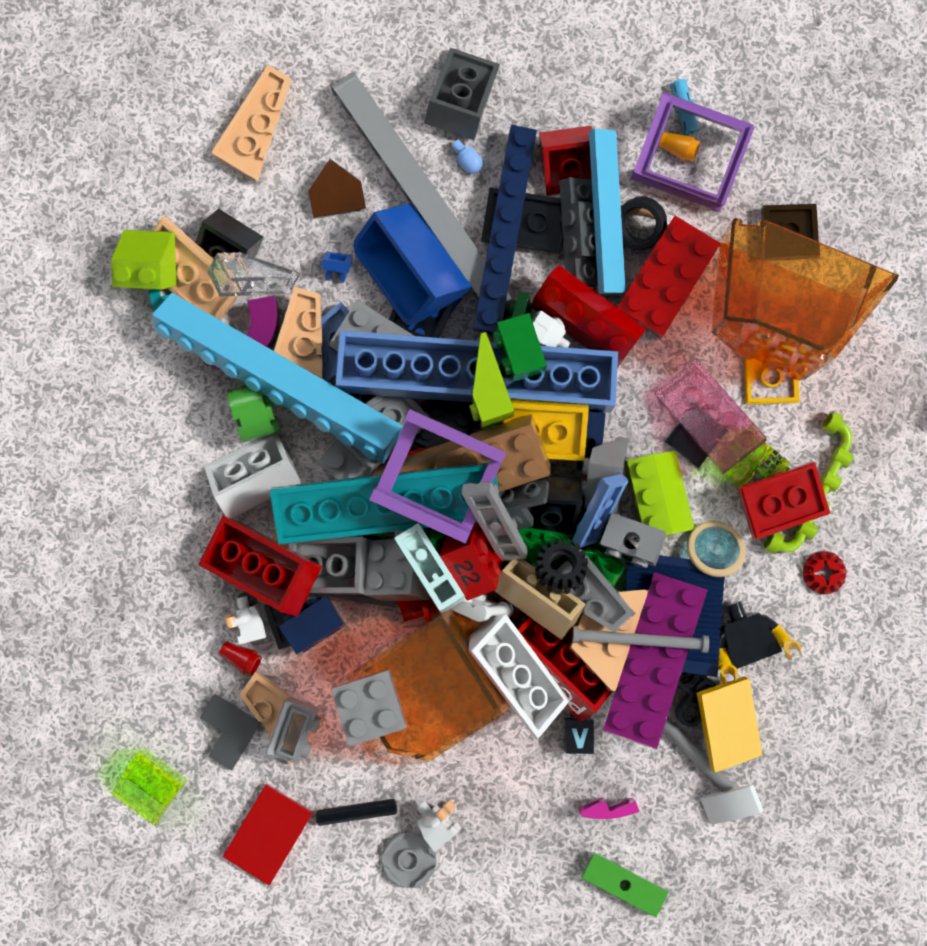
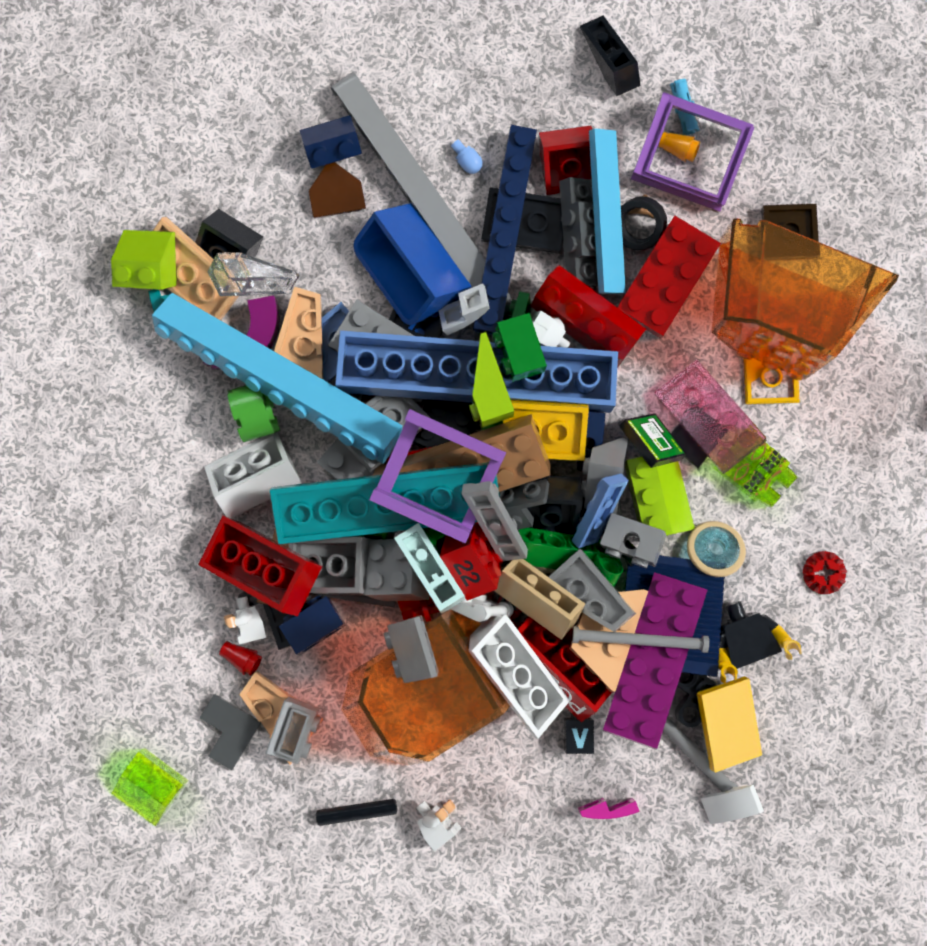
(253, 127): light nougat wing -> none
(267, 834): red tile -> none
(330, 141): none -> dark blue brick
(336, 263): blue tile -> none
(369, 707): light grey brick -> none
(402, 854): light grey tile -> none
(412, 650): none -> light grey slope
(461, 93): dark grey slope -> none
(466, 310): none -> white slope
(565, 552): black tyre -> none
(611, 55): none -> black slope
(639, 892): bright green tile -> none
(652, 440): none -> tile
(783, 500): red tile -> none
(829, 481): lime bar -> none

